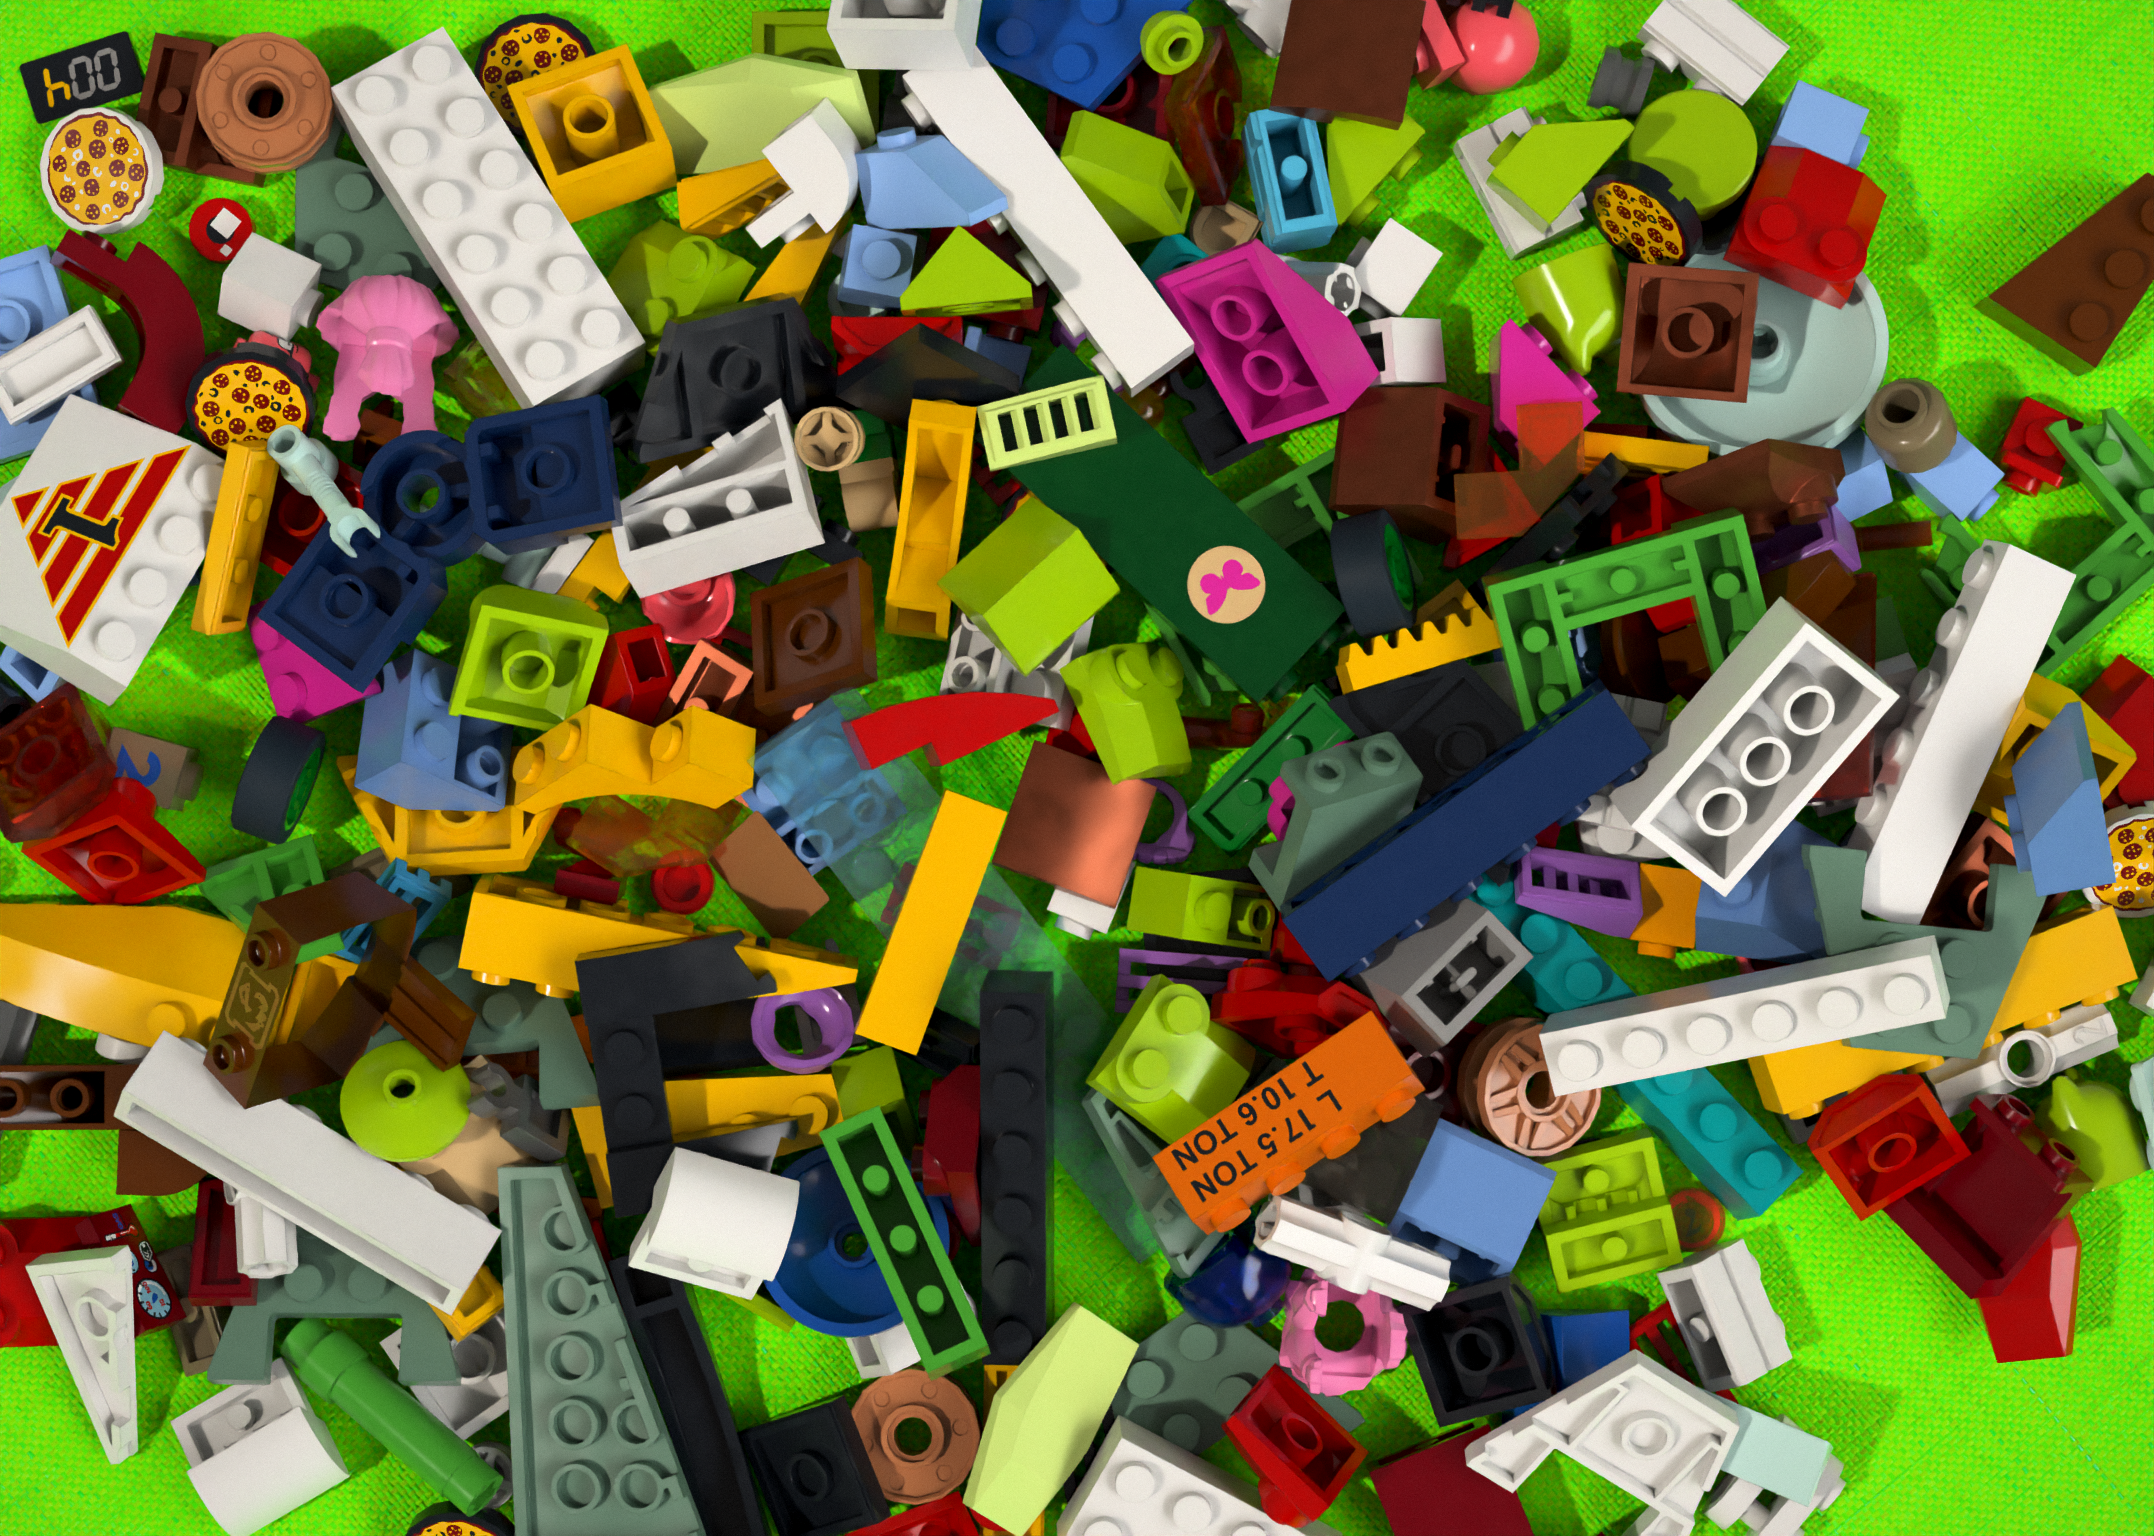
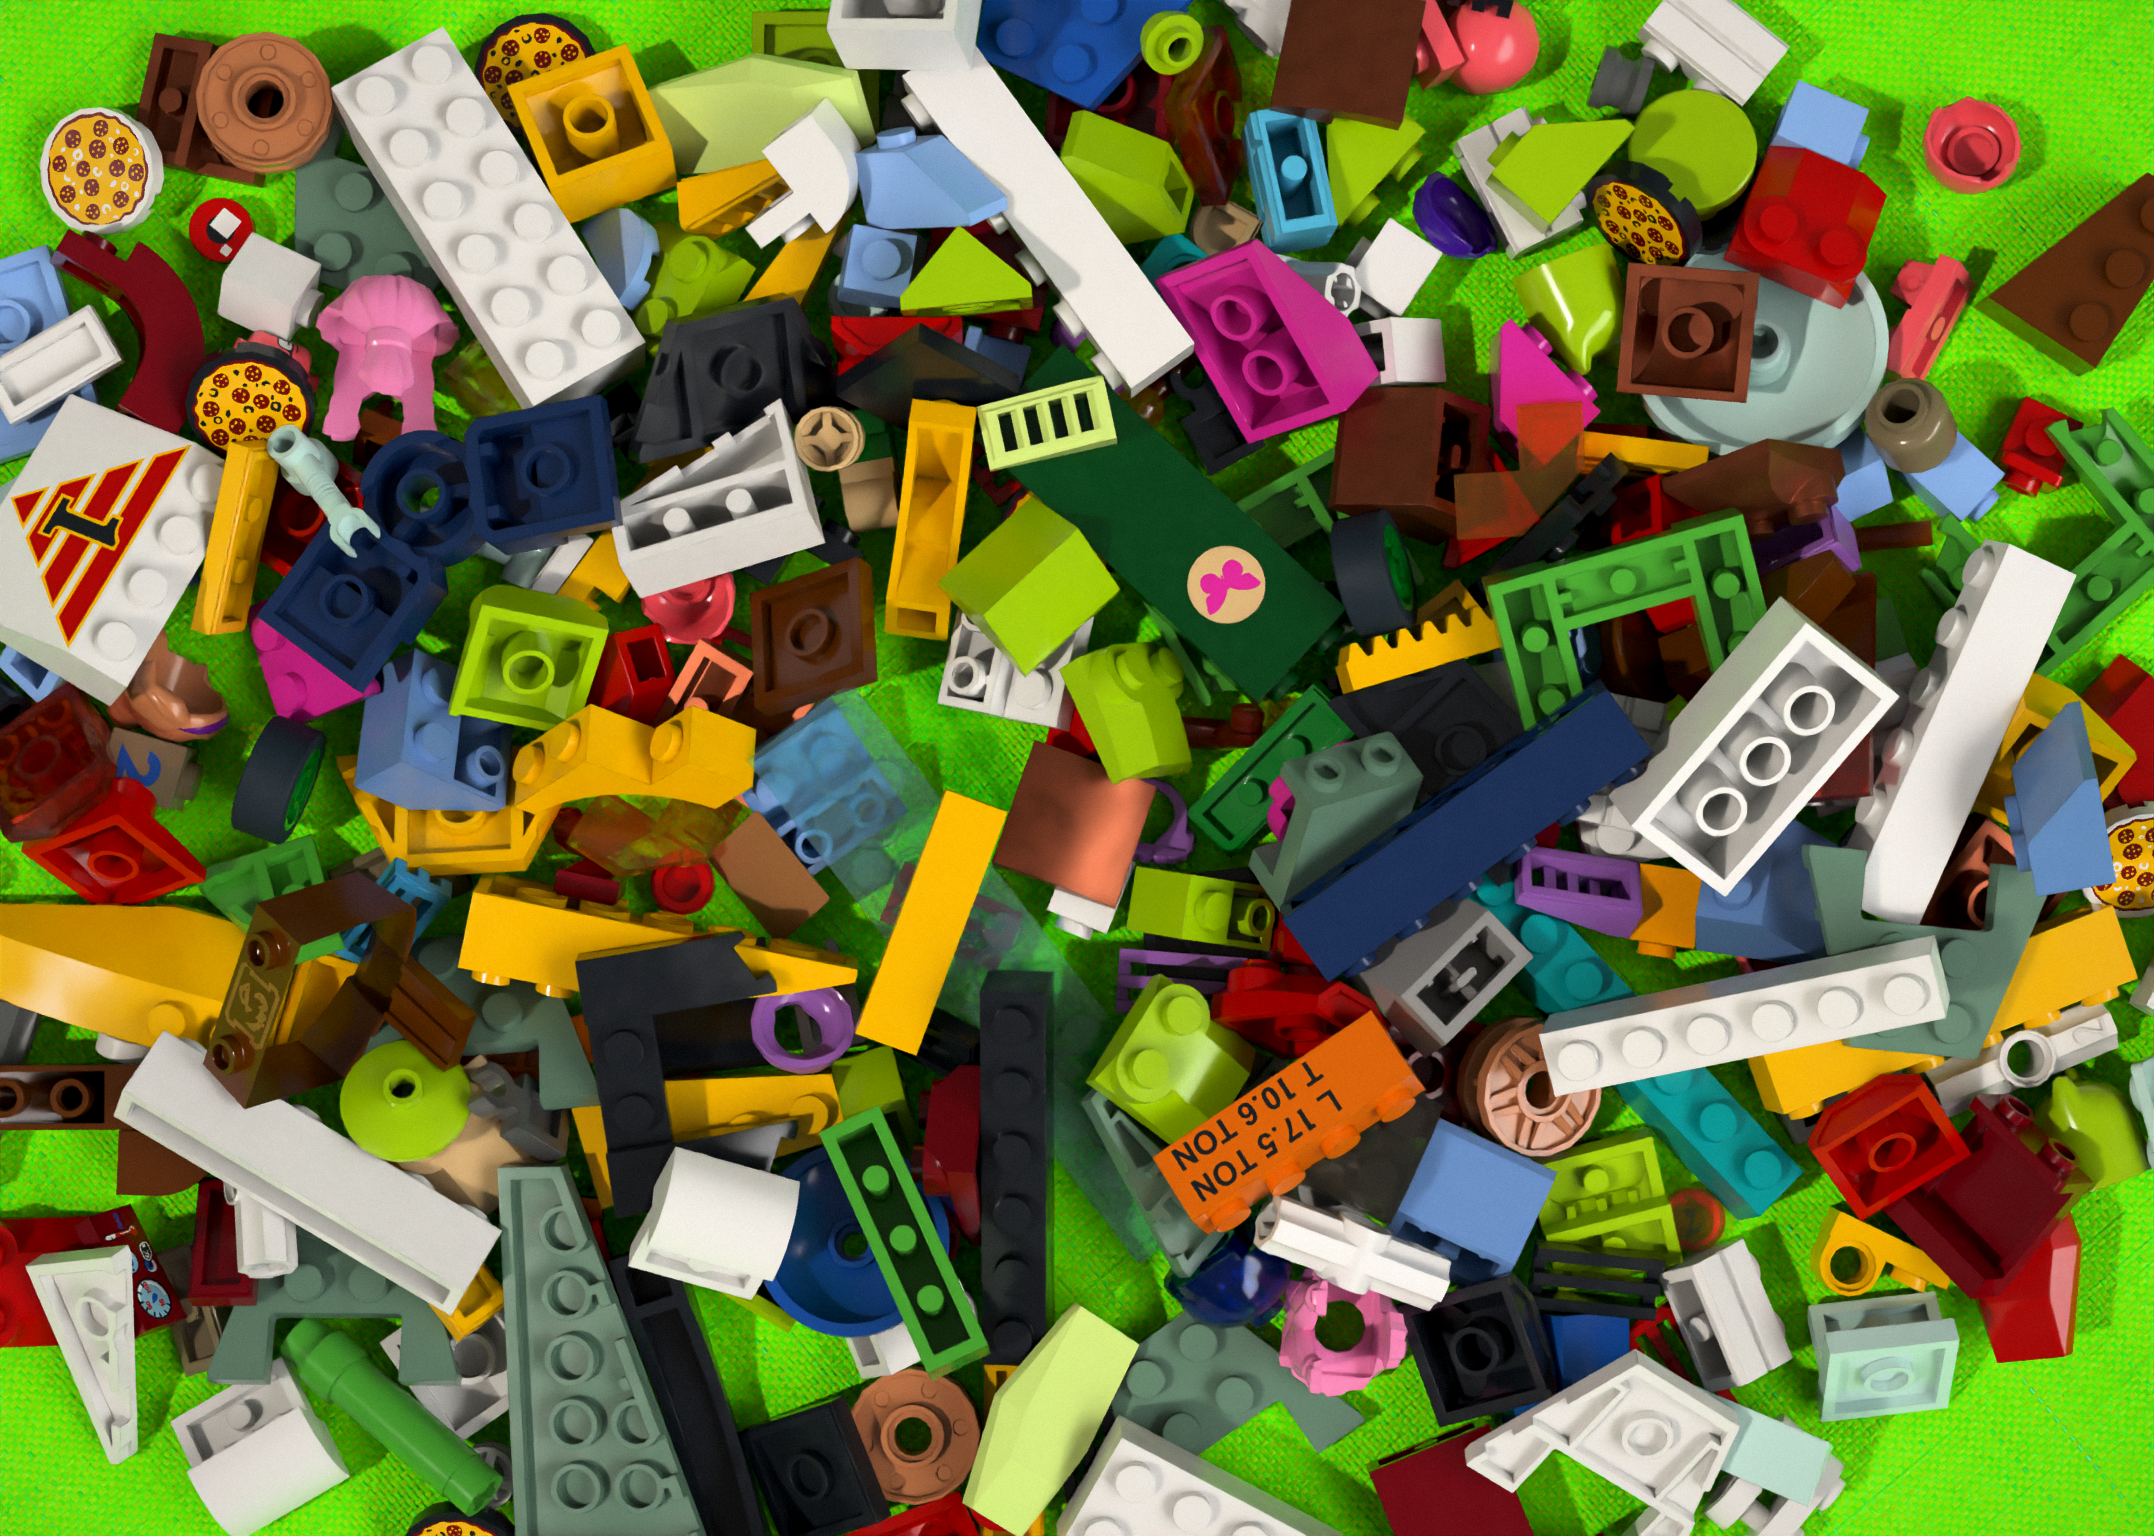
(82, 77): black sticker -> none
(170, 698): none -> nougat hair
(623, 250): none -> light blue tile
(941, 725): red slope -> none
(1292, 1449): red slope -> none
(1452, 219): none -> dark purple piece
(1595, 1304): none -> black tile
(1874, 1248): none -> yellow plate
(1882, 1356): none -> light aqua bracket
(1934, 303): none -> coral hinge
(1971, 146): none -> coral hair

